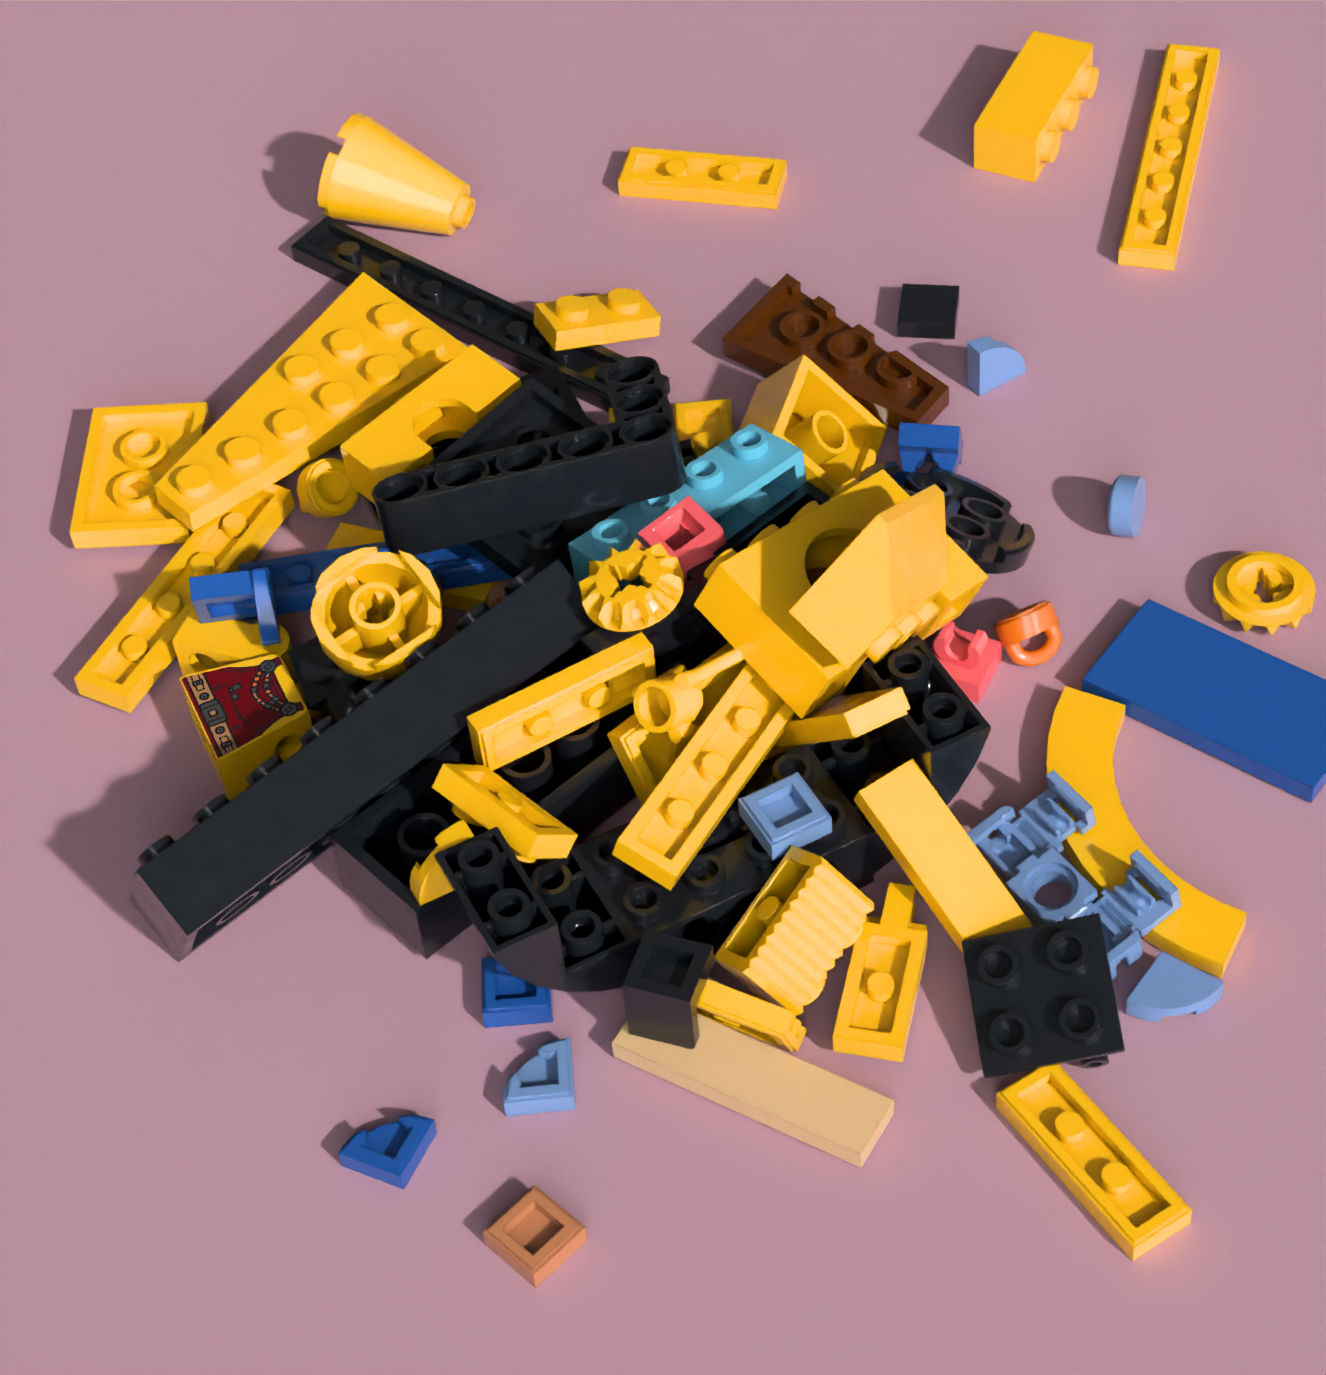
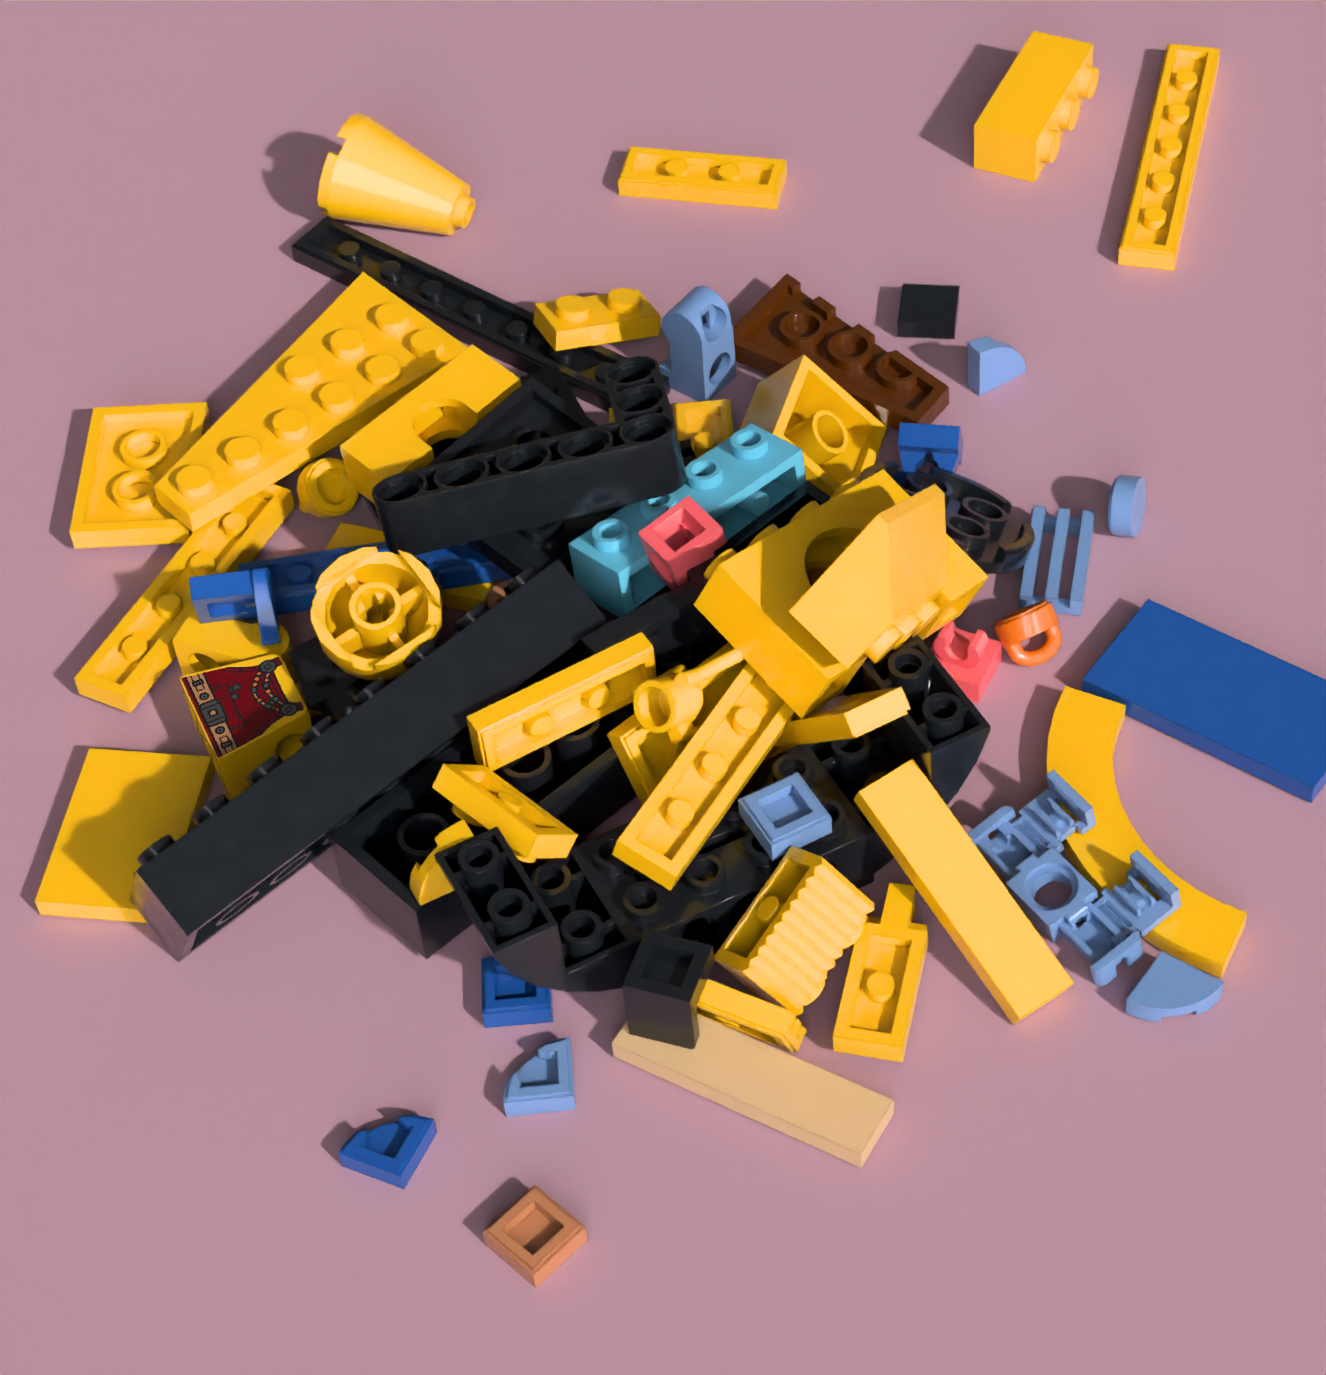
(114, 815): none -> yellow tile
(633, 606): yellow gear -> none
(699, 342): none -> medium blue leg
(1043, 997): black hinge -> none
(1061, 527): none -> medium blue tile
(1093, 1160): yellow tile -> none
(1282, 578): yellow gear -> none

